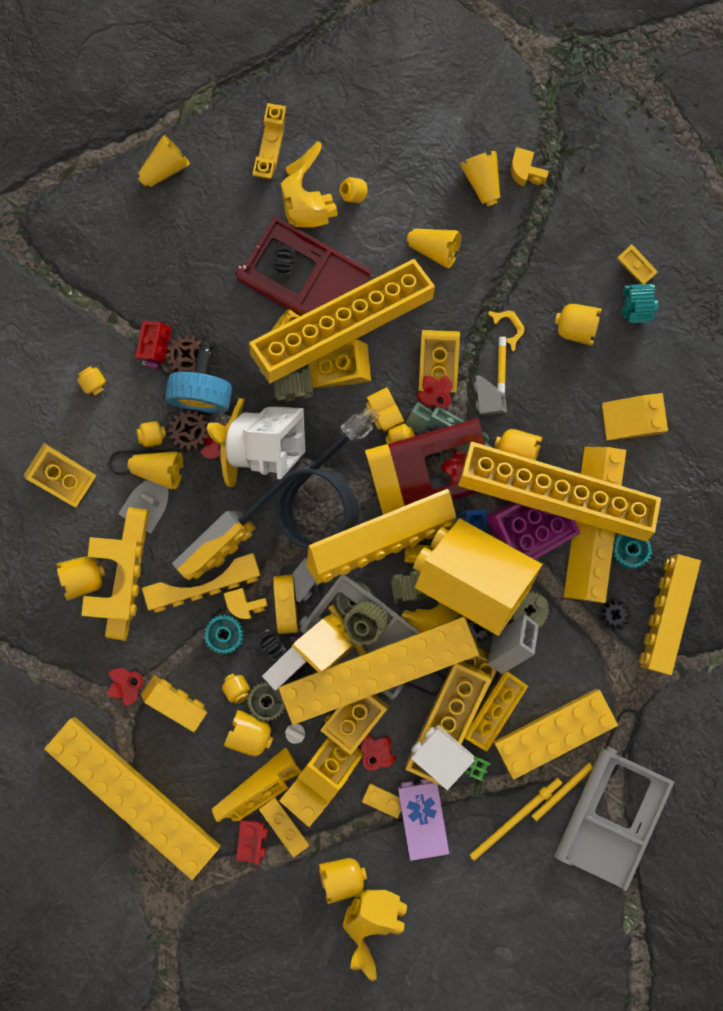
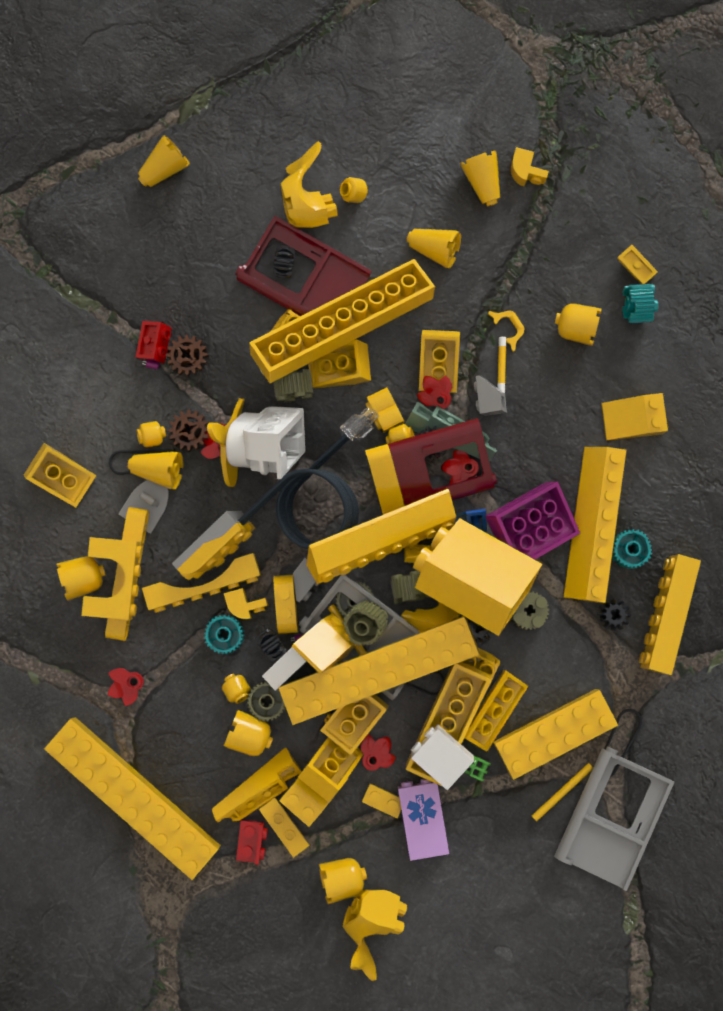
(91, 380): yellow head -> none
(173, 703): yellow wedge -> none
(198, 388): dark azure wheel -> none
(271, 142): yellow slope -> none
(295, 733): white plate -> none
(513, 645): light grey brick -> none
(519, 443): yellow cylinder -> none
(545, 793): yellow bar -> none
(560, 492): yellow brick -> none

